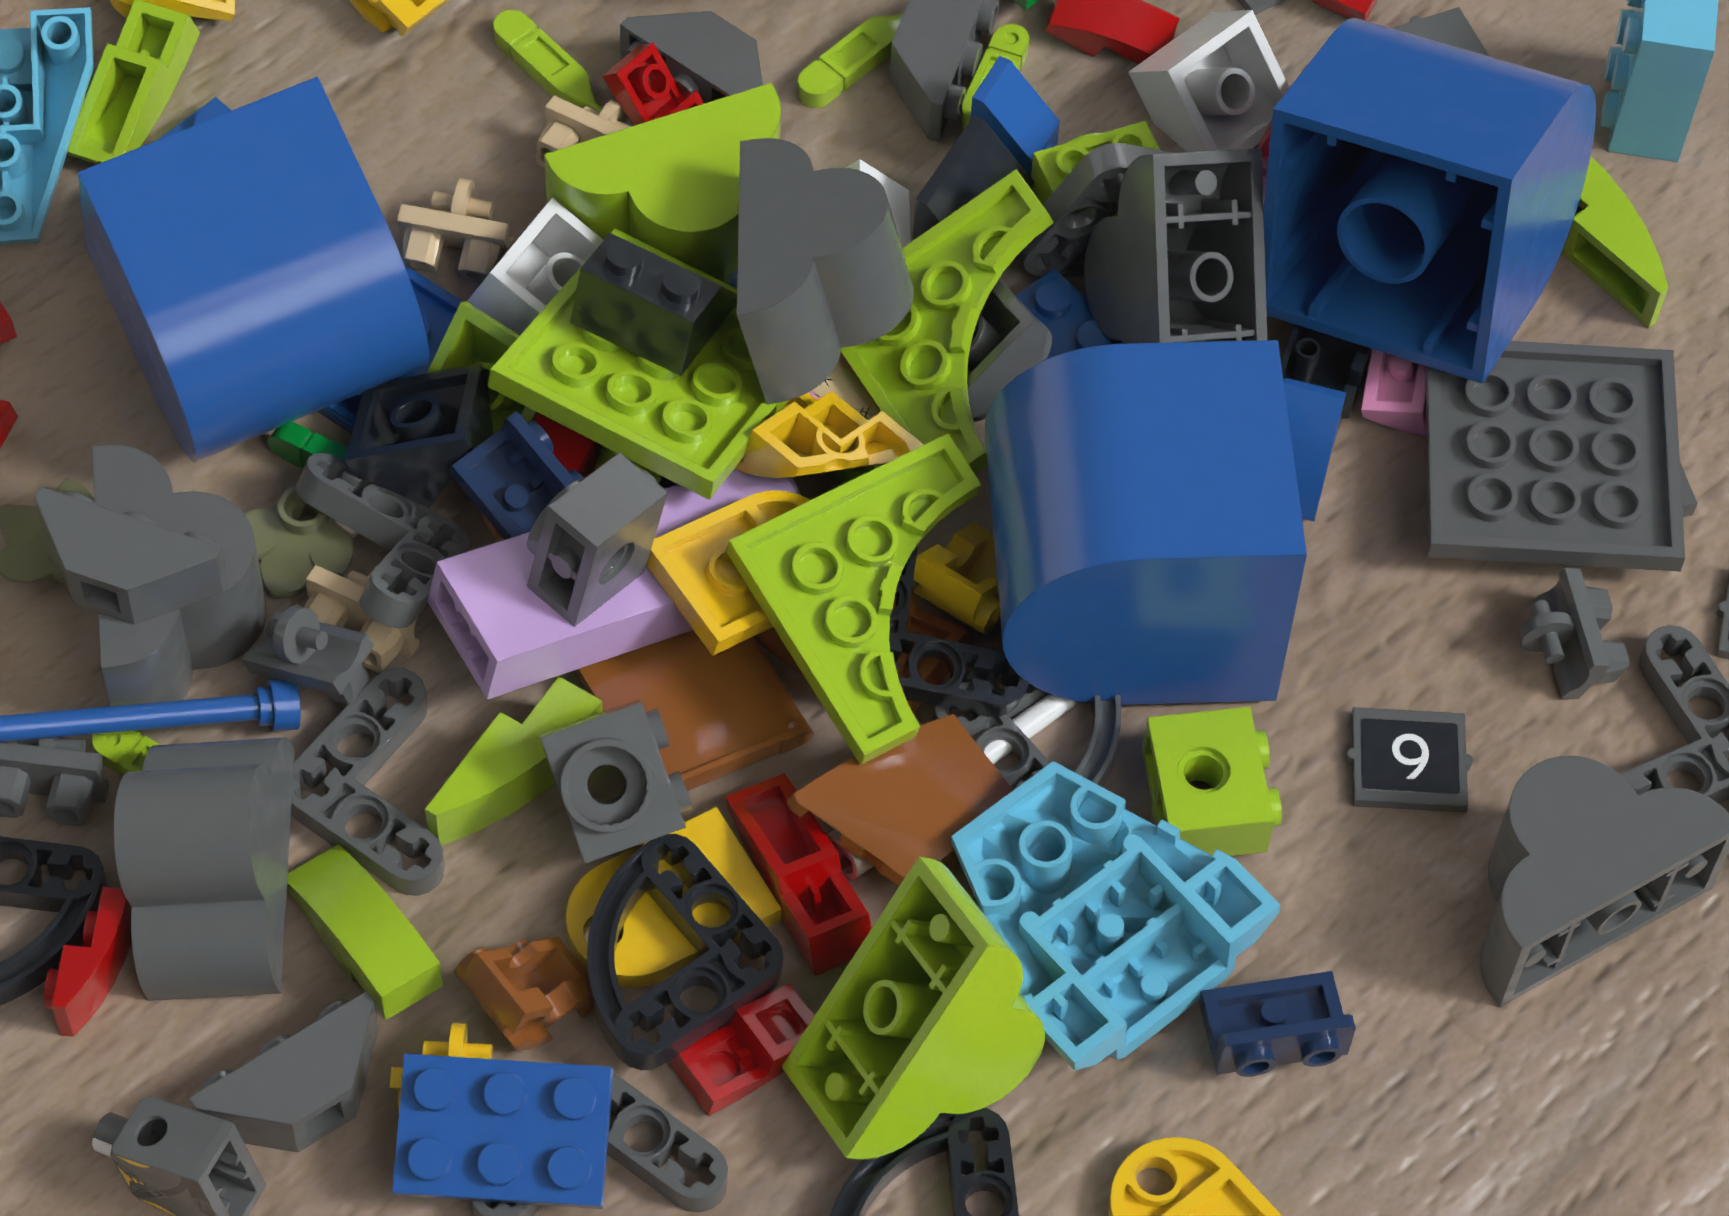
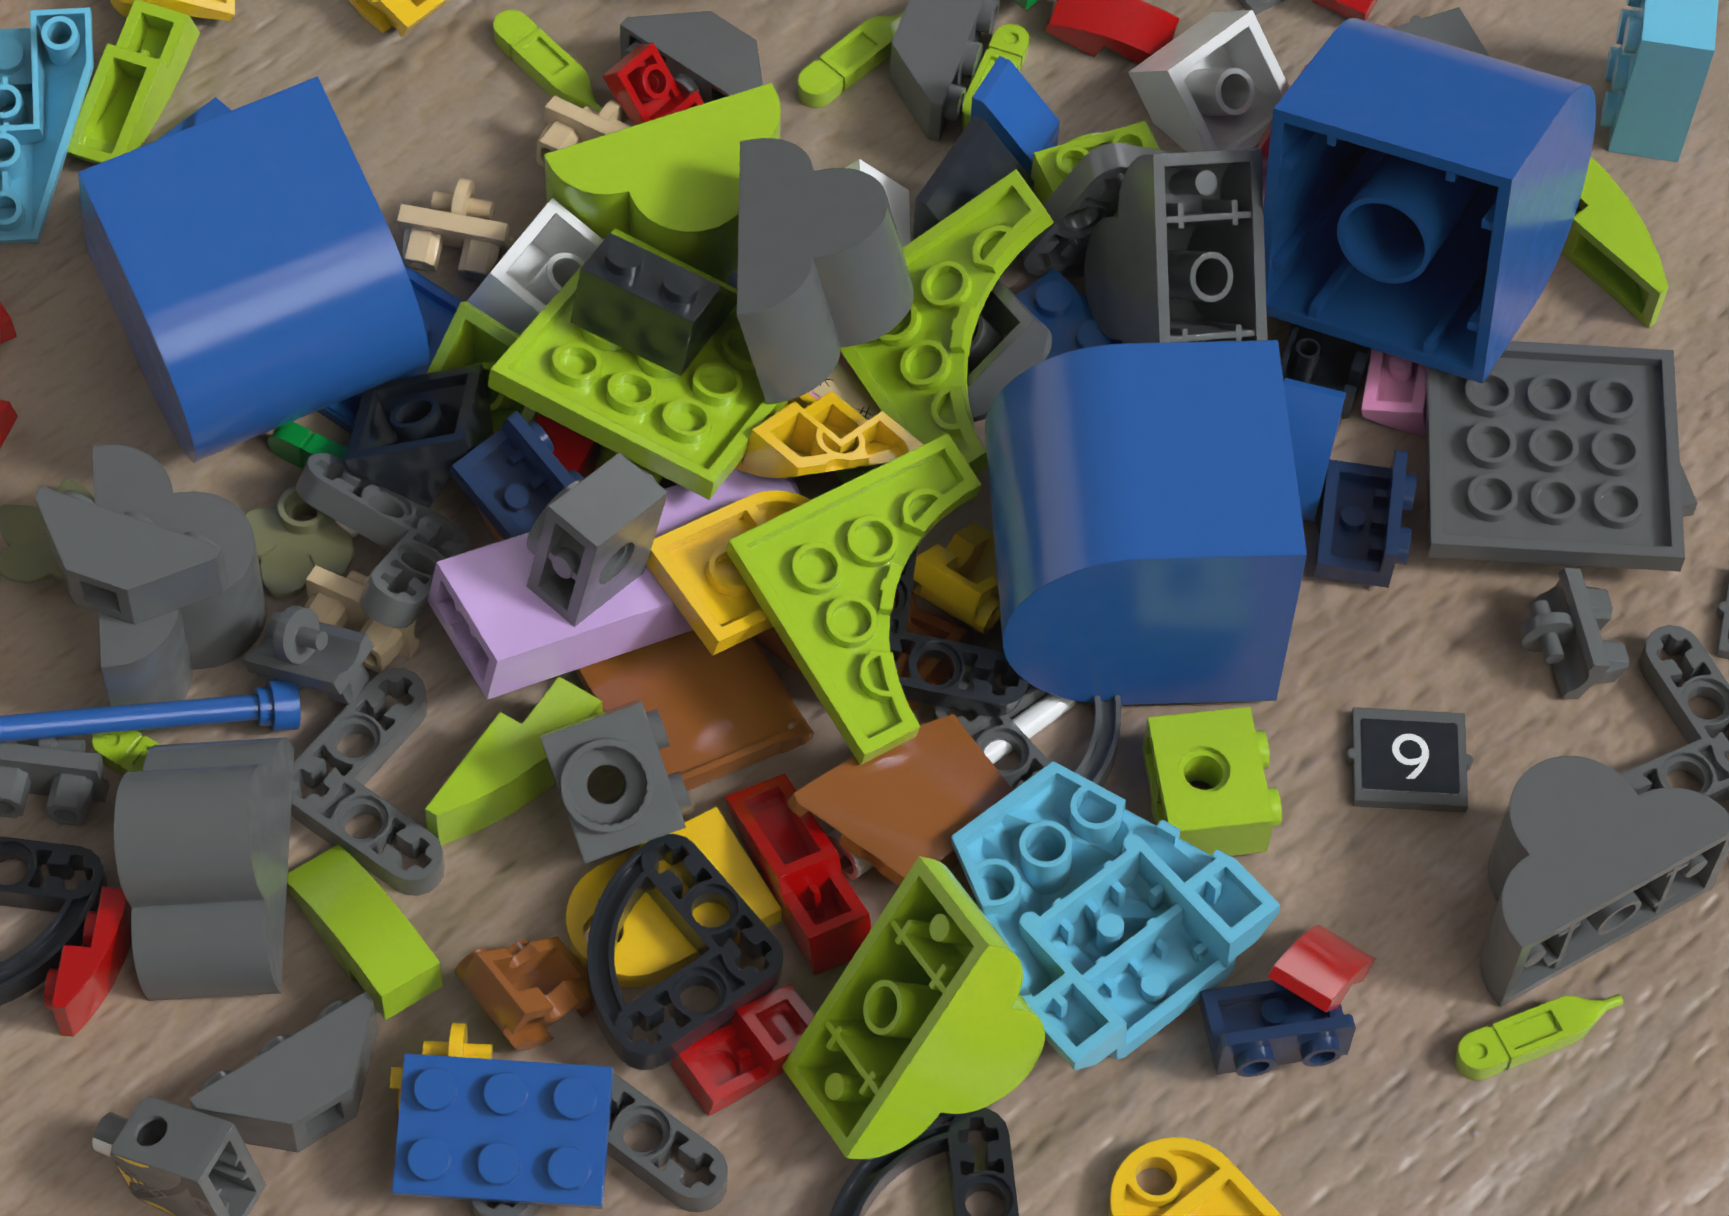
(1321, 968): none -> red slope
(1362, 521): none -> dark blue bracket
(1529, 1035): none -> lime piece

